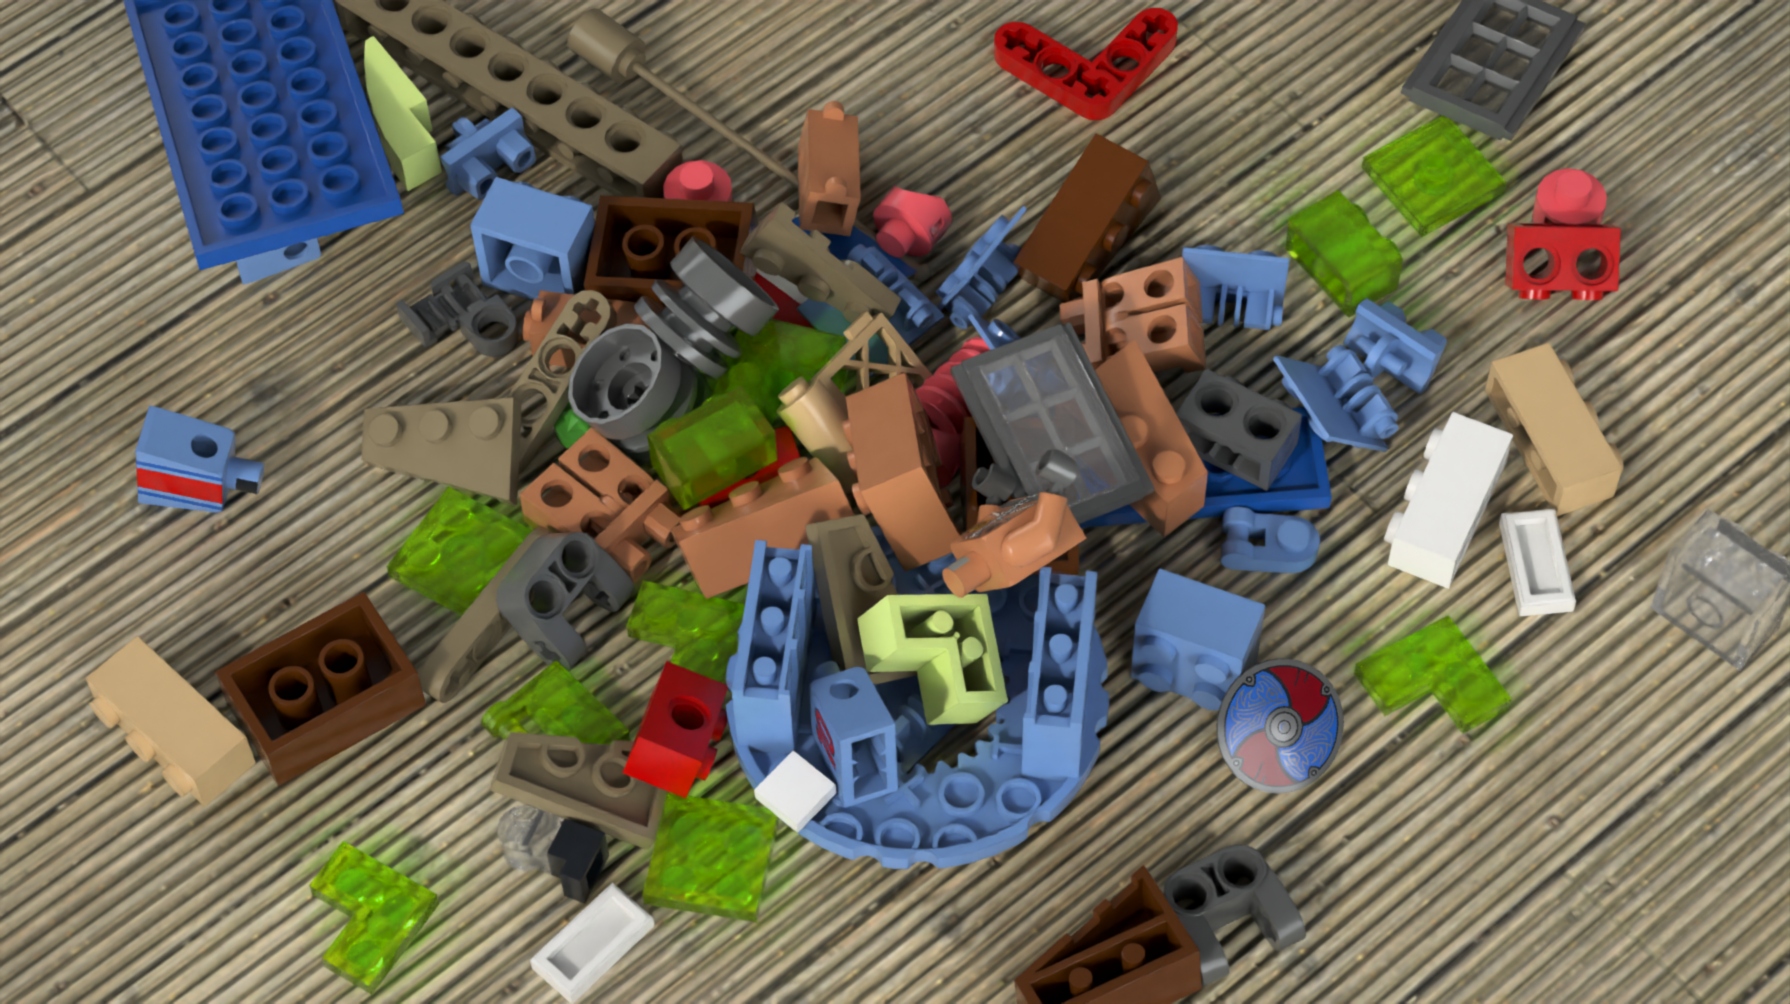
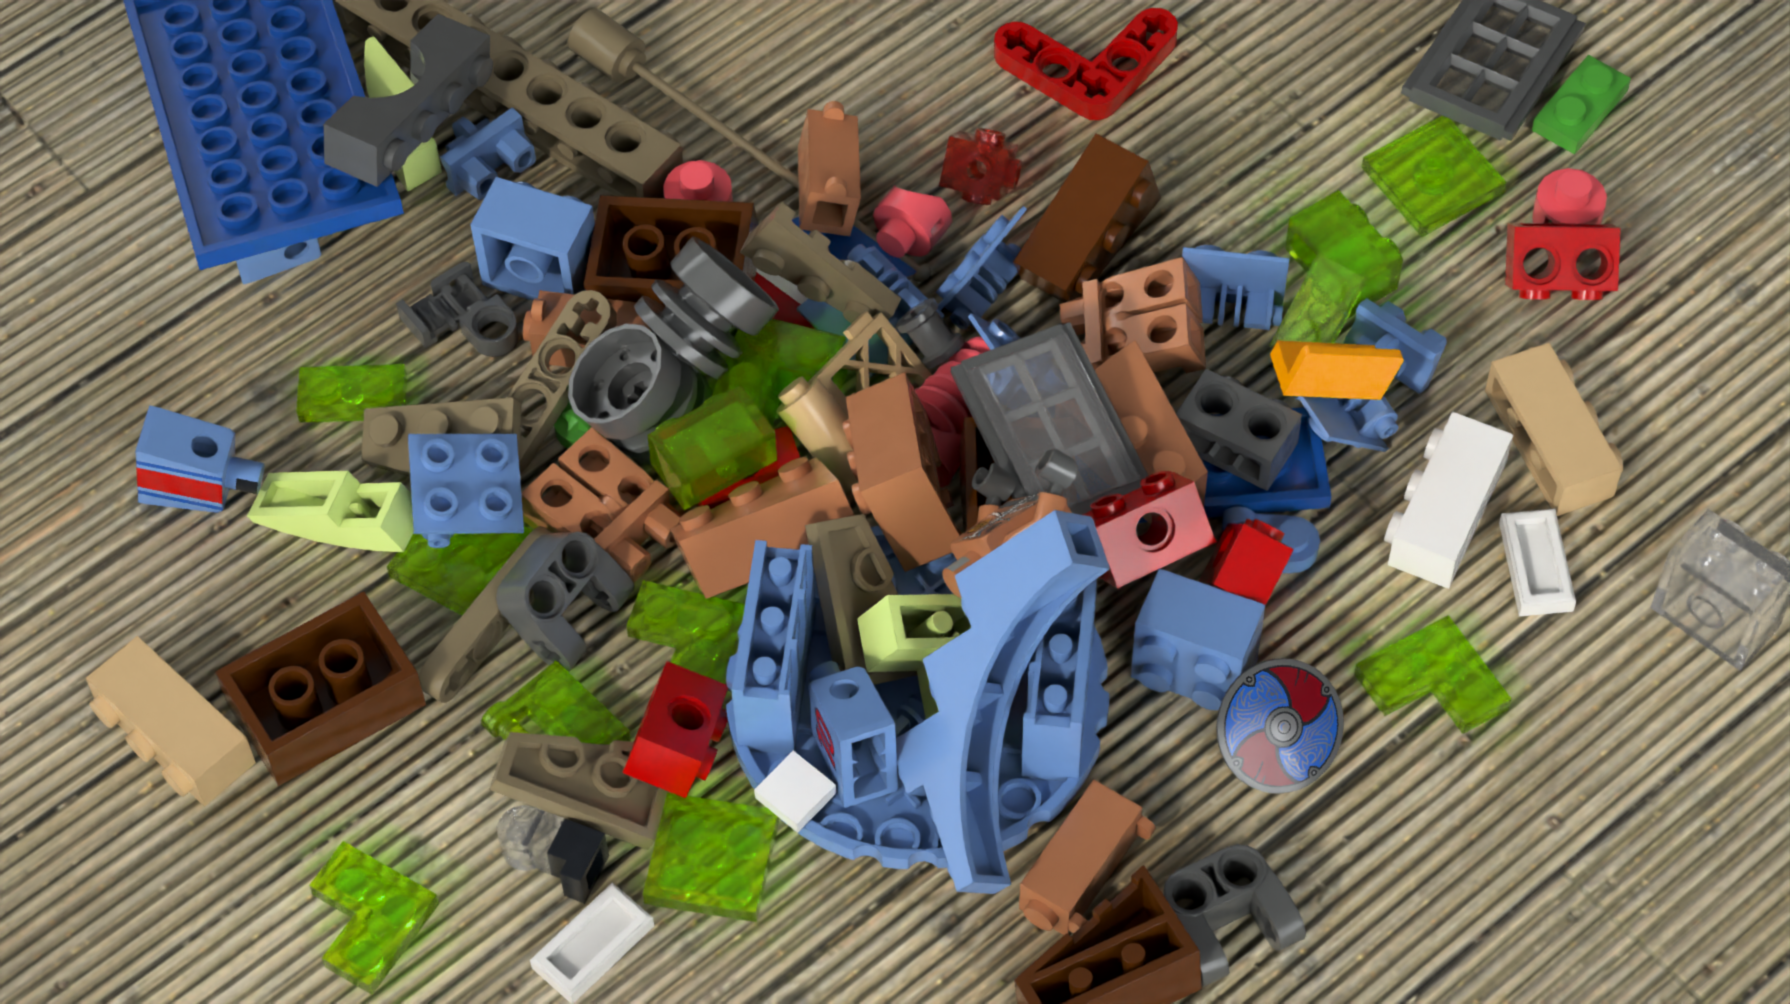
(336, 509): none -> yellowish green slope
(345, 391): none -> clear neon green plate
(378, 134): none -> dark grey arch
(464, 485): none -> medium blue hinge
(930, 333): none -> dark grey bush
(964, 171): none -> clear red brick
(974, 678): none -> medium blue arch
(1081, 859): none -> nougat brick
(1175, 532): none -> brick
(1248, 560): none -> red brick
(1321, 303): none -> clear neon green plate
(1334, 369): none -> light orange panel
(1581, 104): none -> bright green plate

